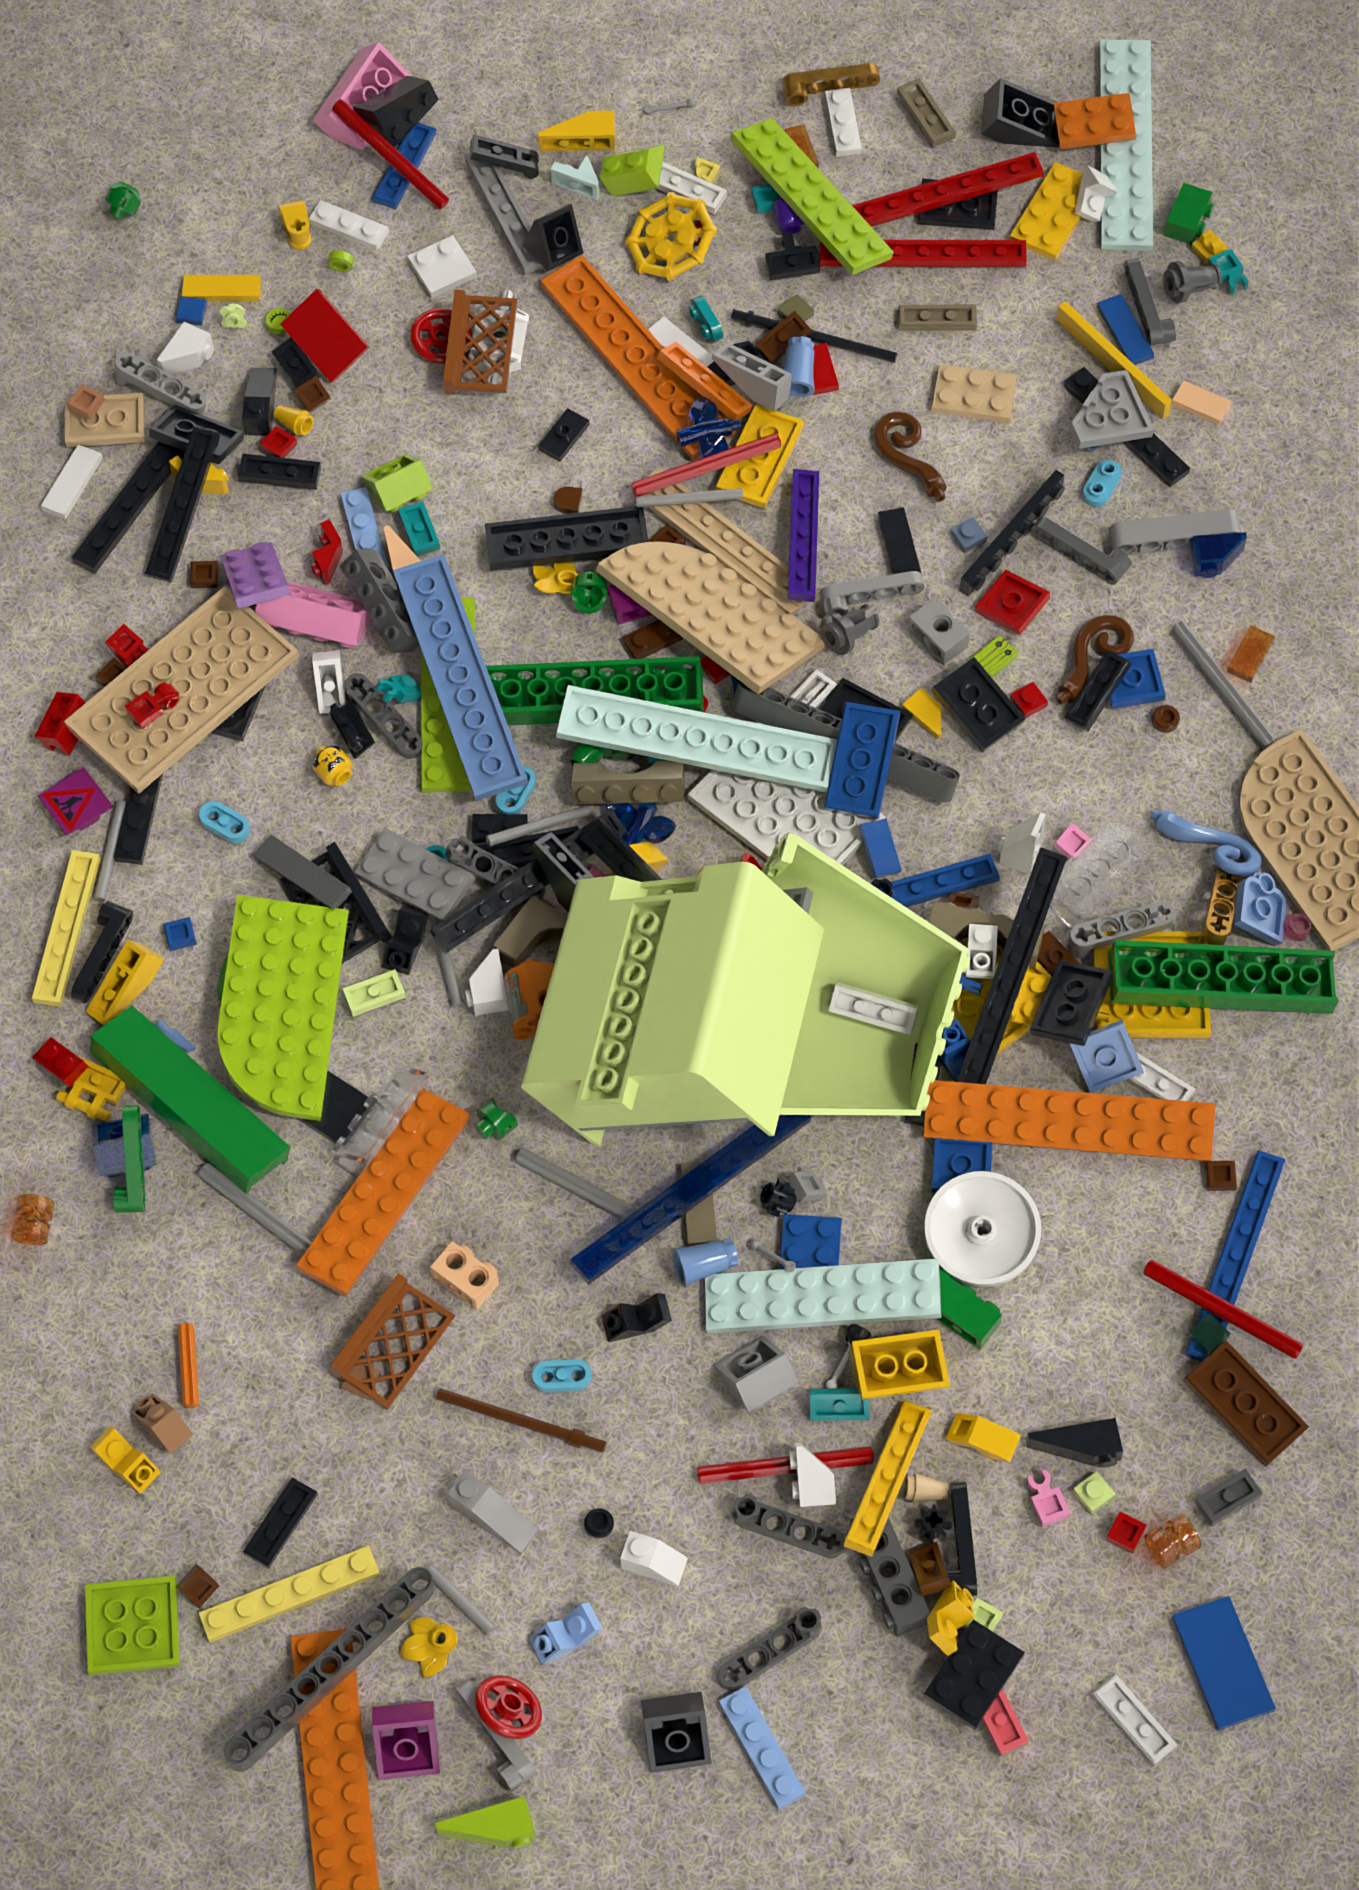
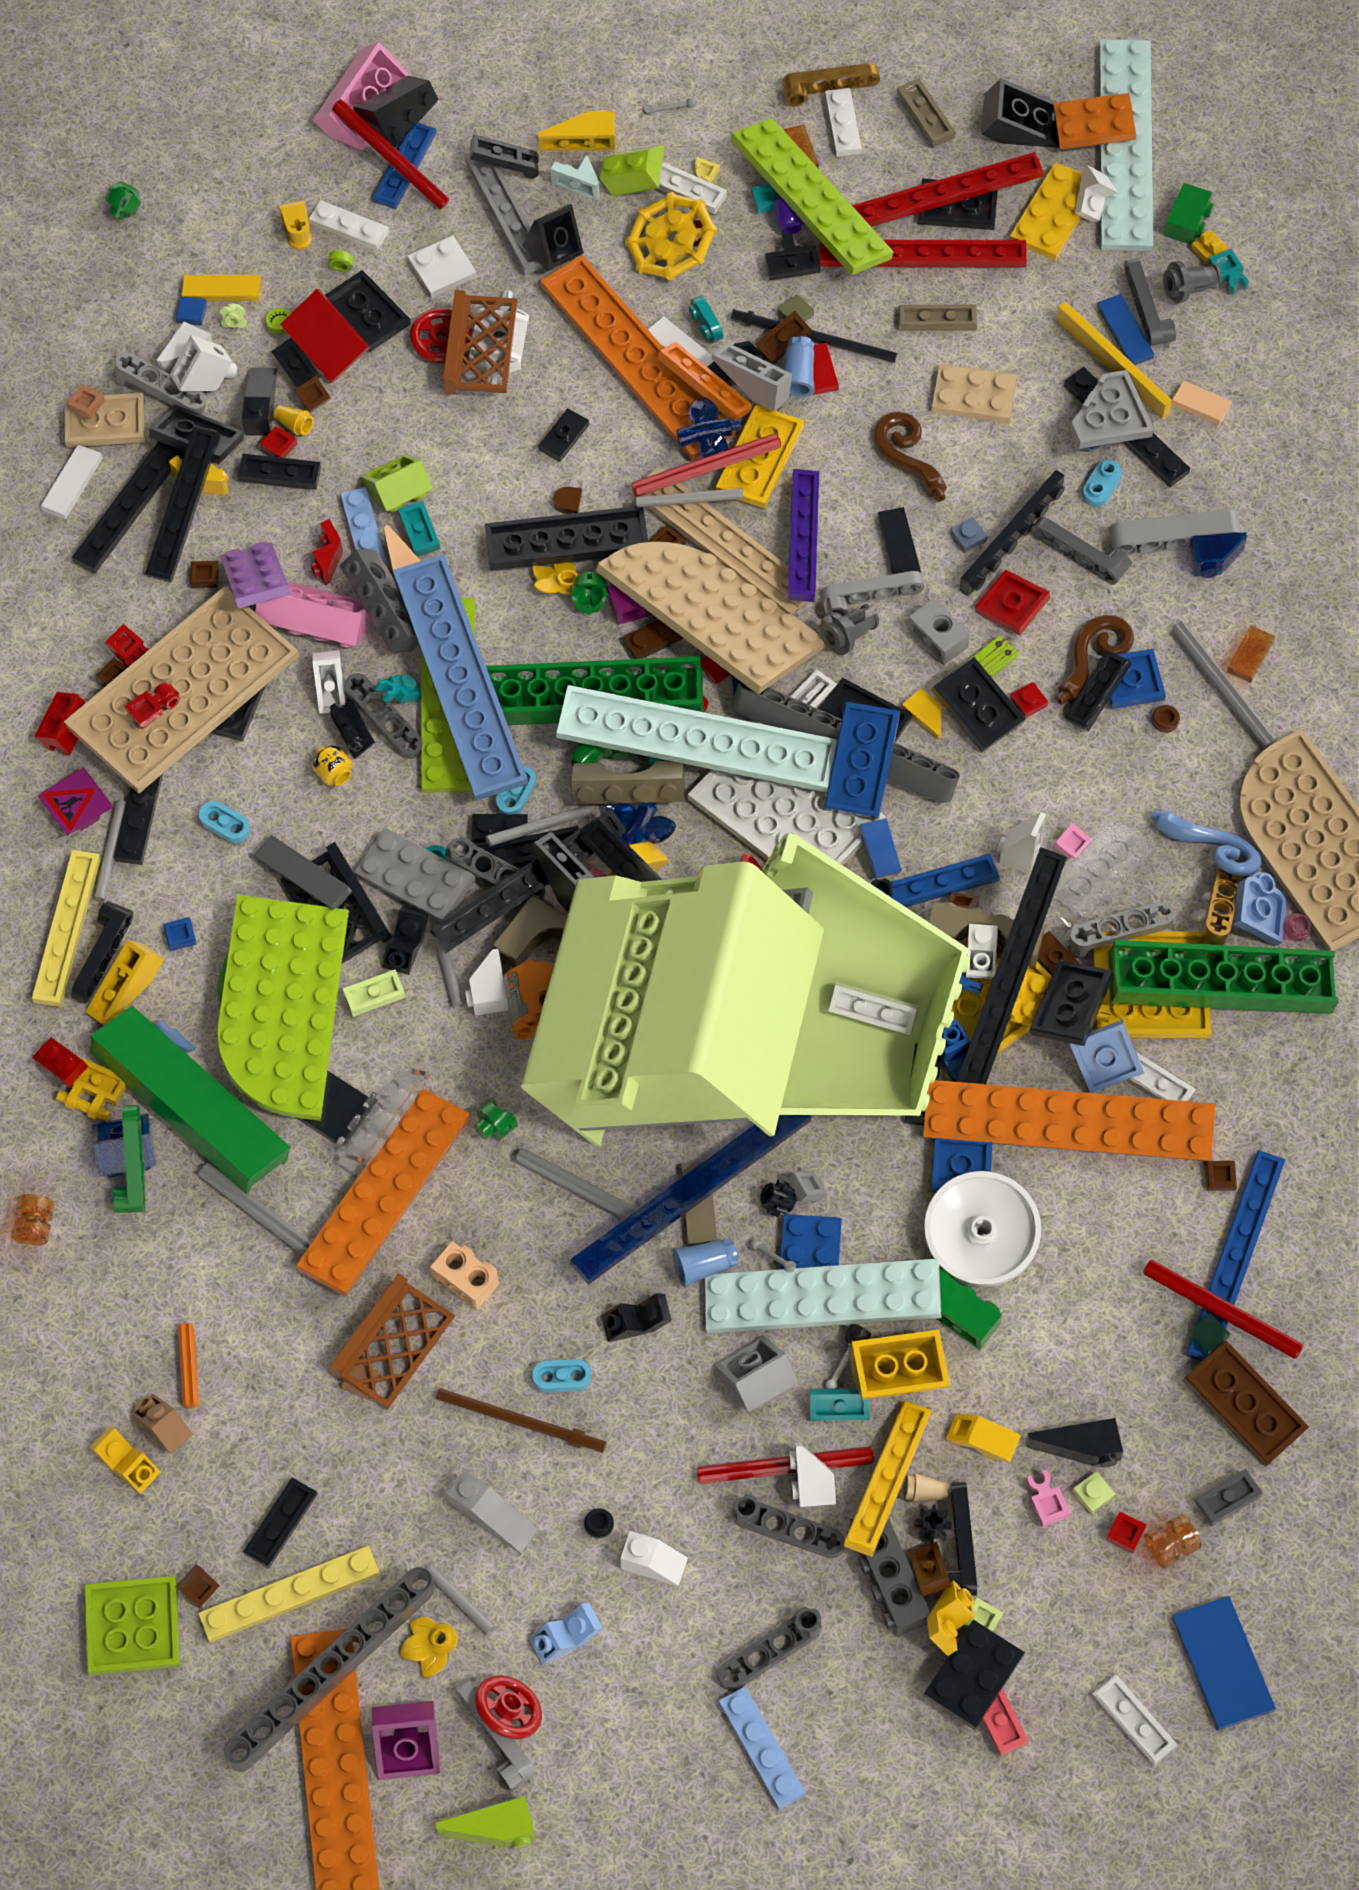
(202, 366): none -> white torso
(368, 309): none -> black plate
(676, 1732): black slope -> none

